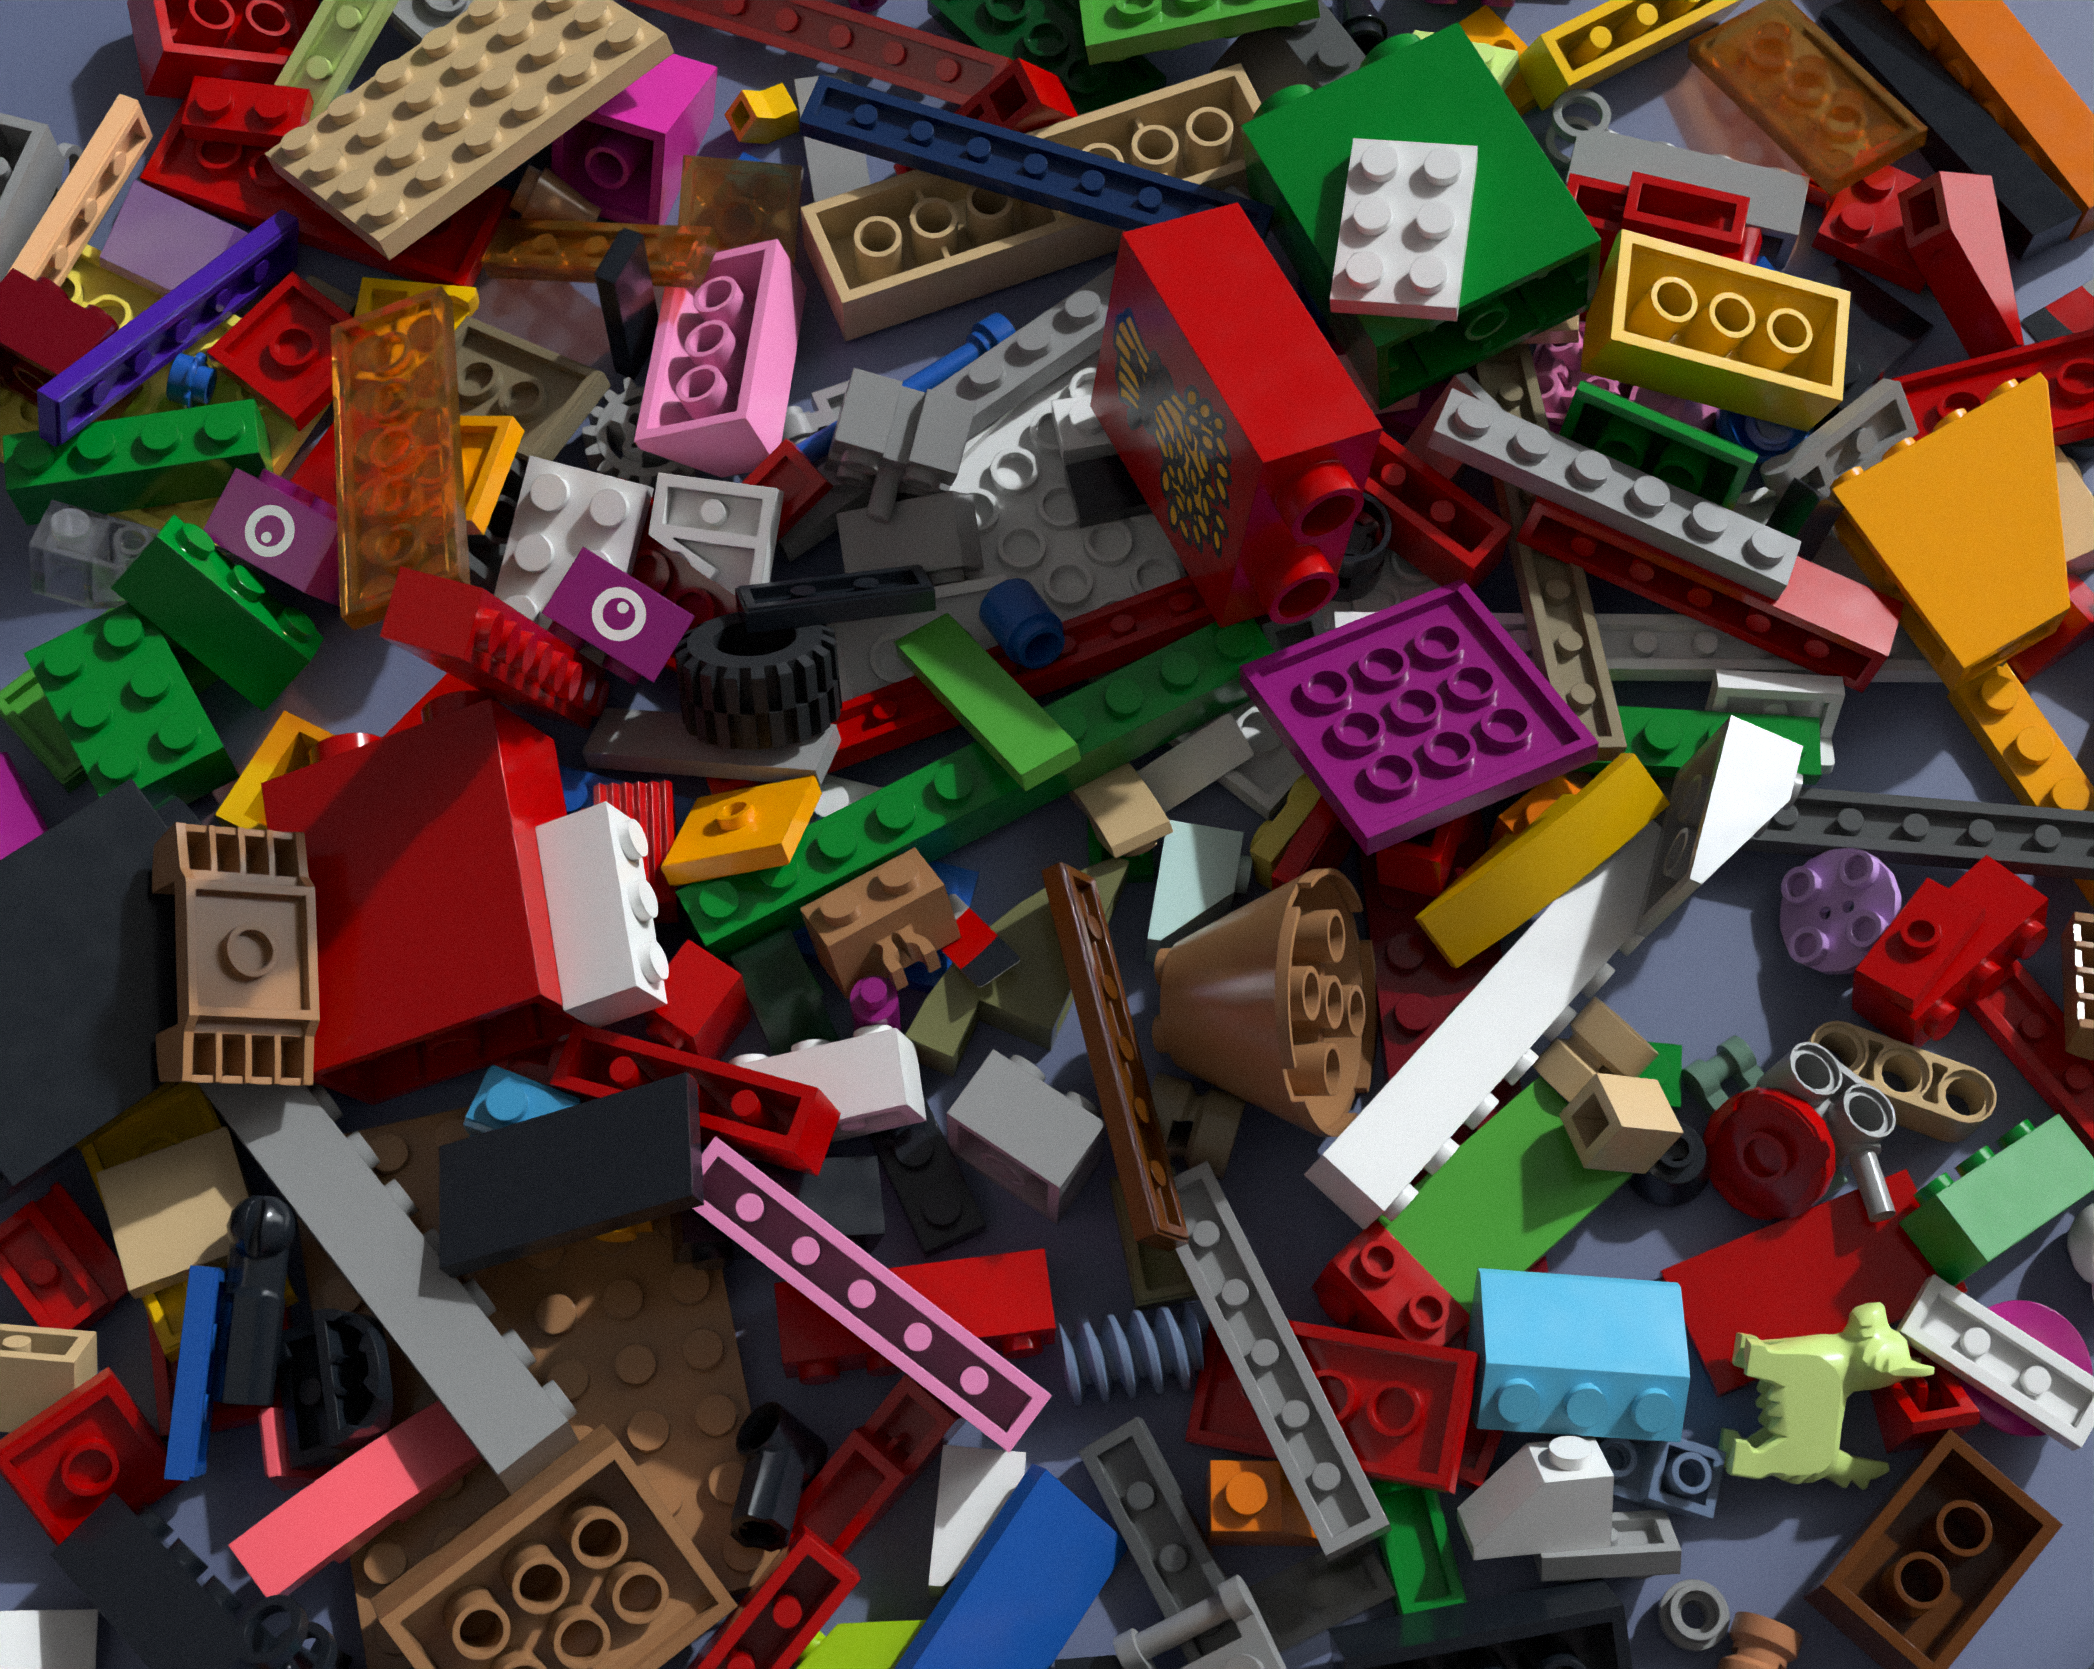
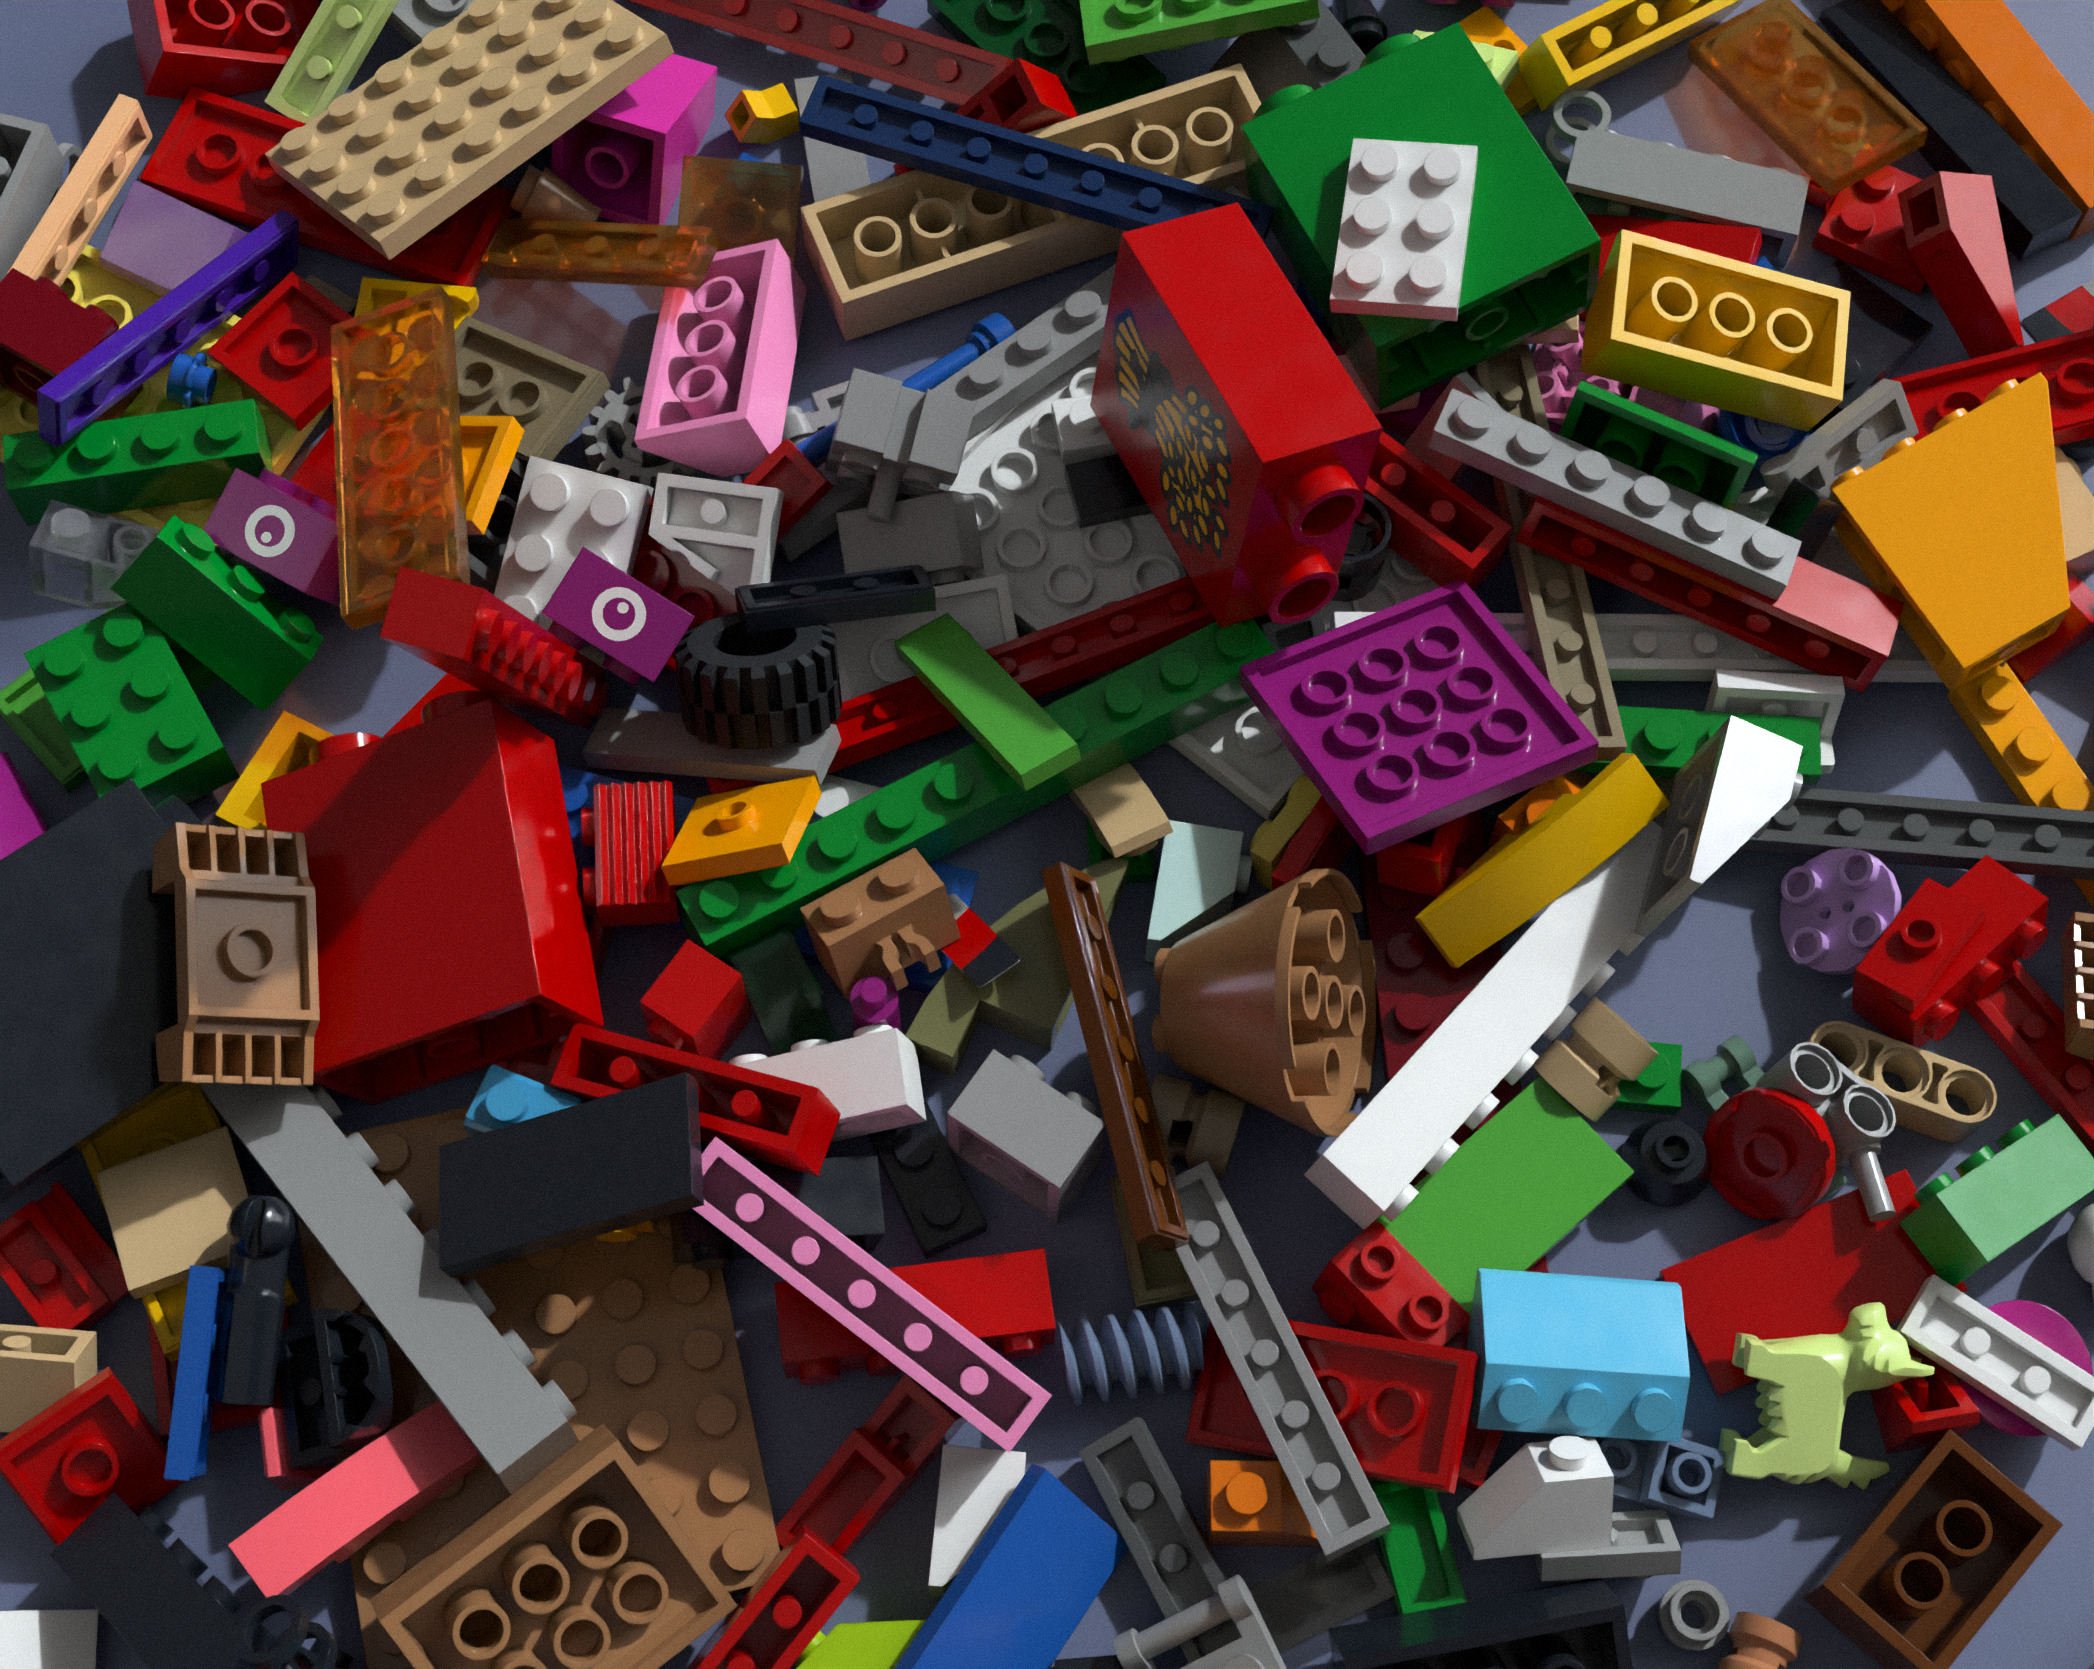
(244, 111): red plate -> none
(602, 915): white brick -> none
(627, 302): black tile -> none
(780, 1462): black piece -> none
(1022, 623): blue brick -> none
(1196, 762): white sticker -> none
(1620, 1123): tan brick -> none
(1663, 210): red slope -> none

